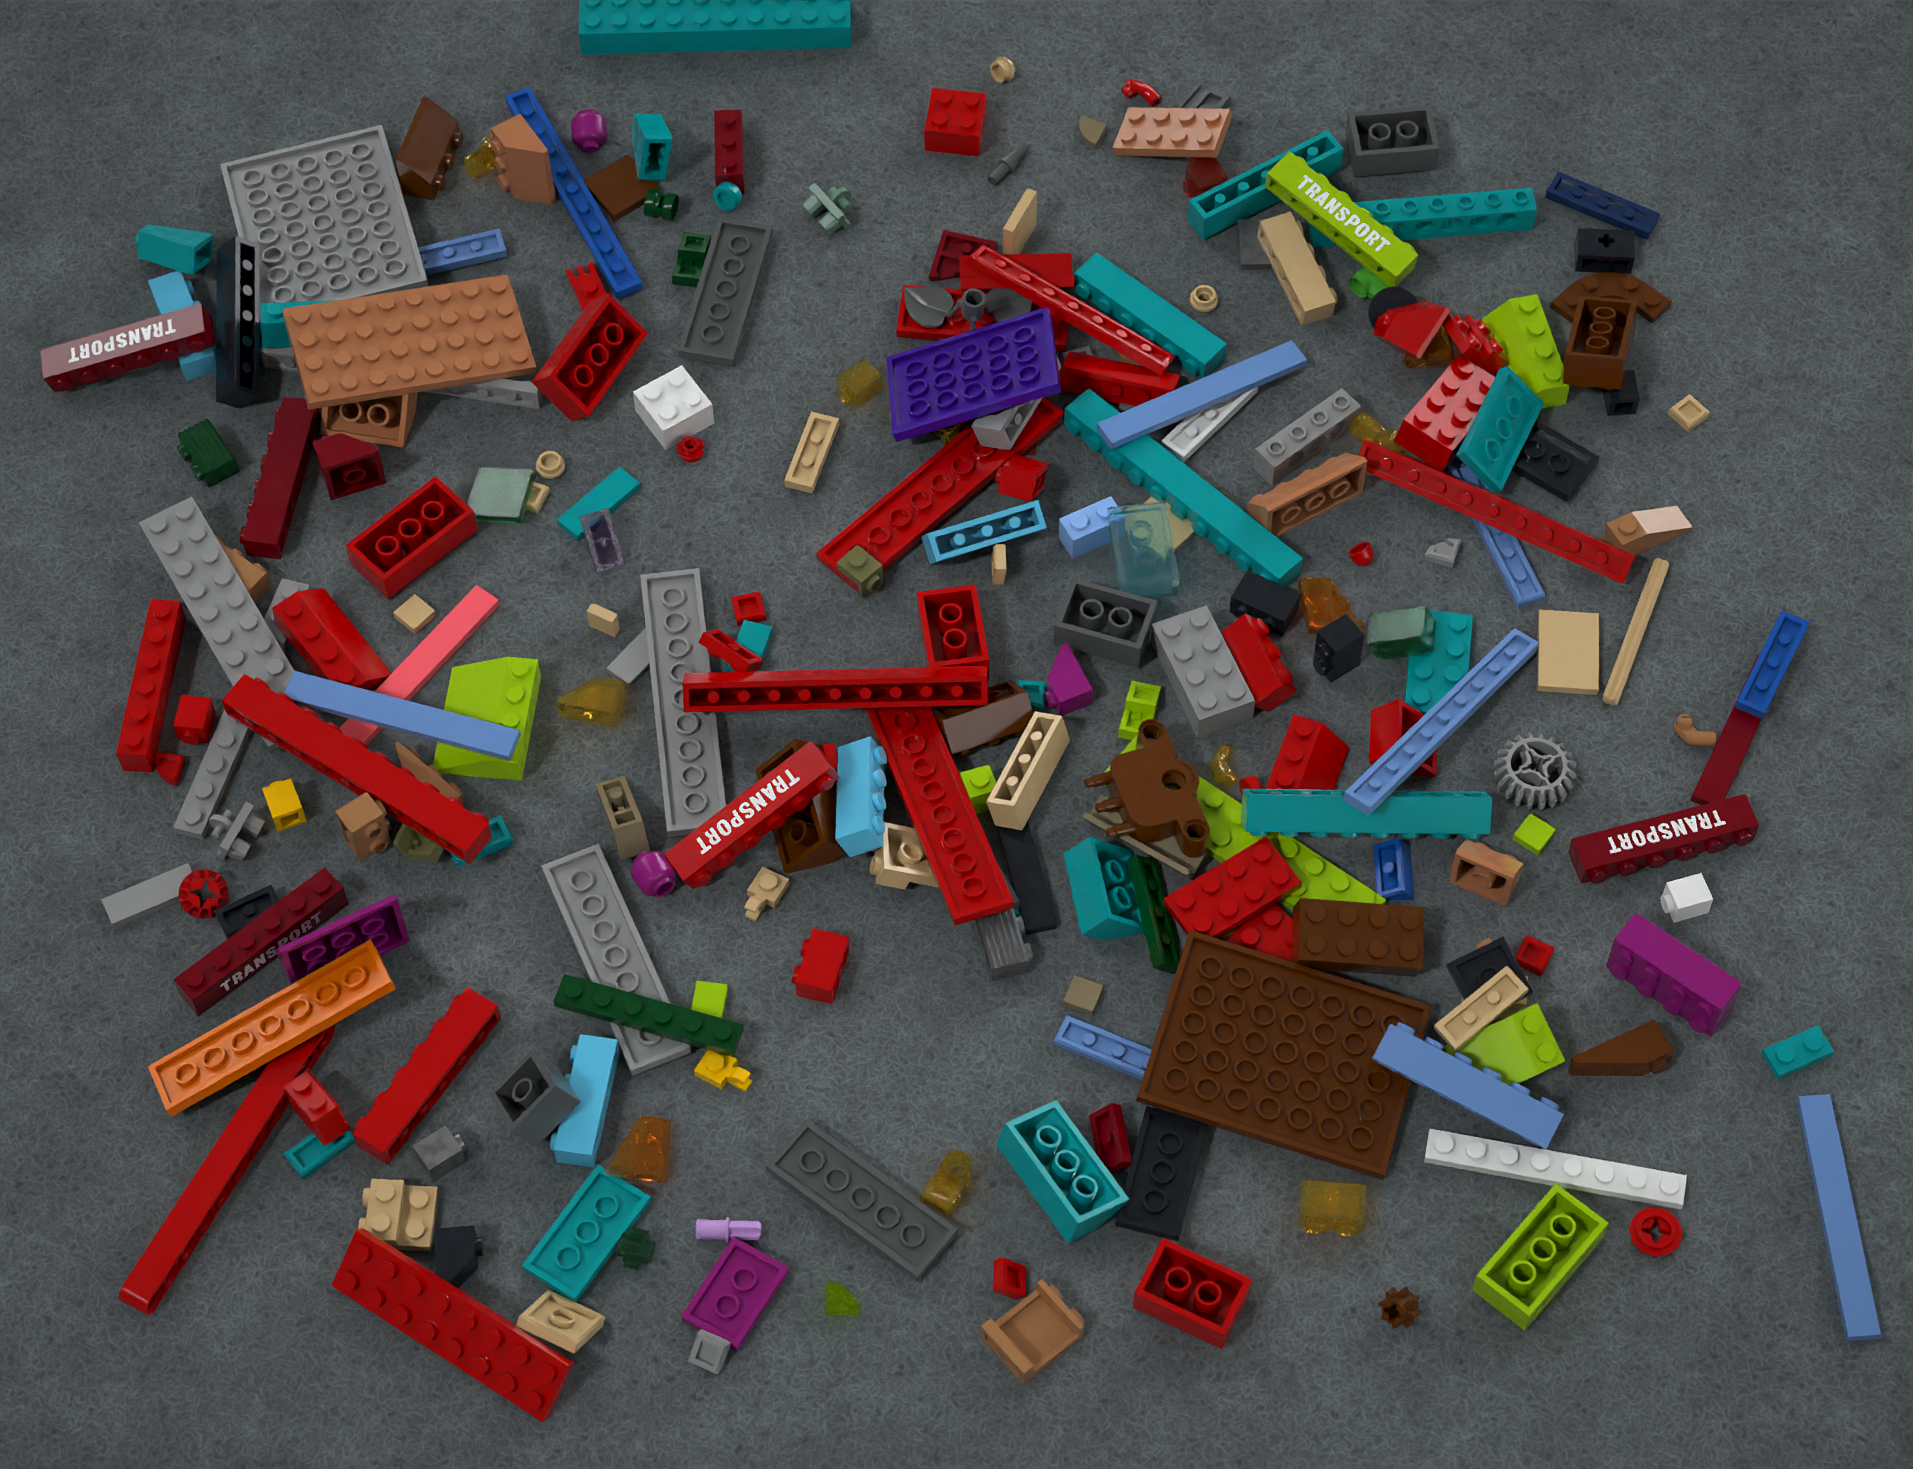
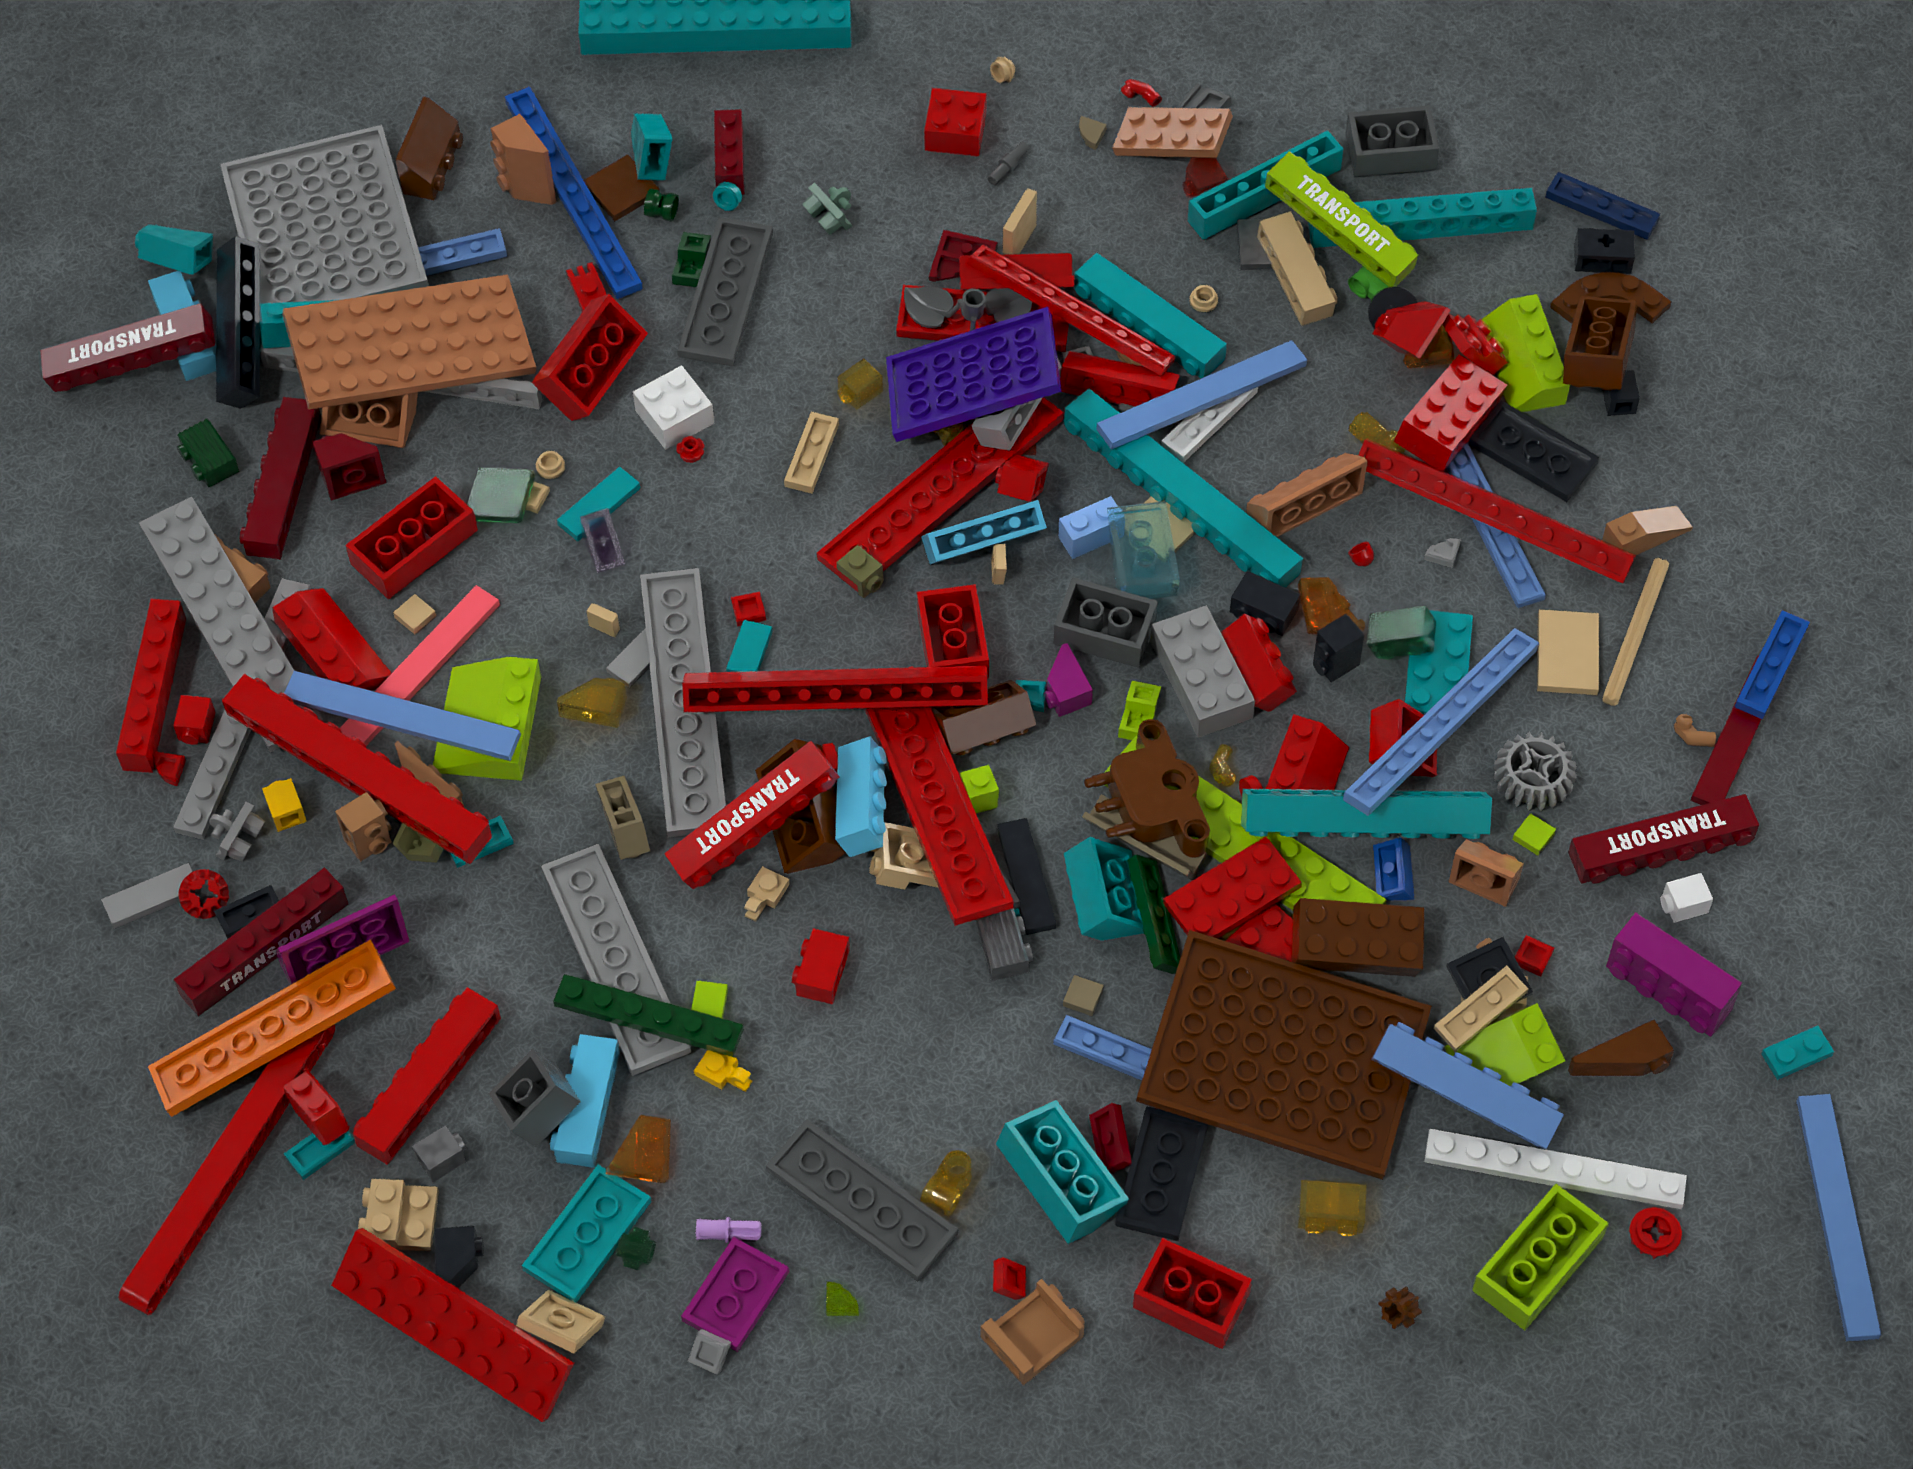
(481, 161): clear yellow piece -> none
(589, 130): magenta head -> none
(653, 873): magenta head -> none
(724, 647): red plate -> none
(1028, 770): tan brick -> none
(1305, 437): light grey brick -> none
(1500, 429): teal plate -> none
(1688, 413): tan tile -> none

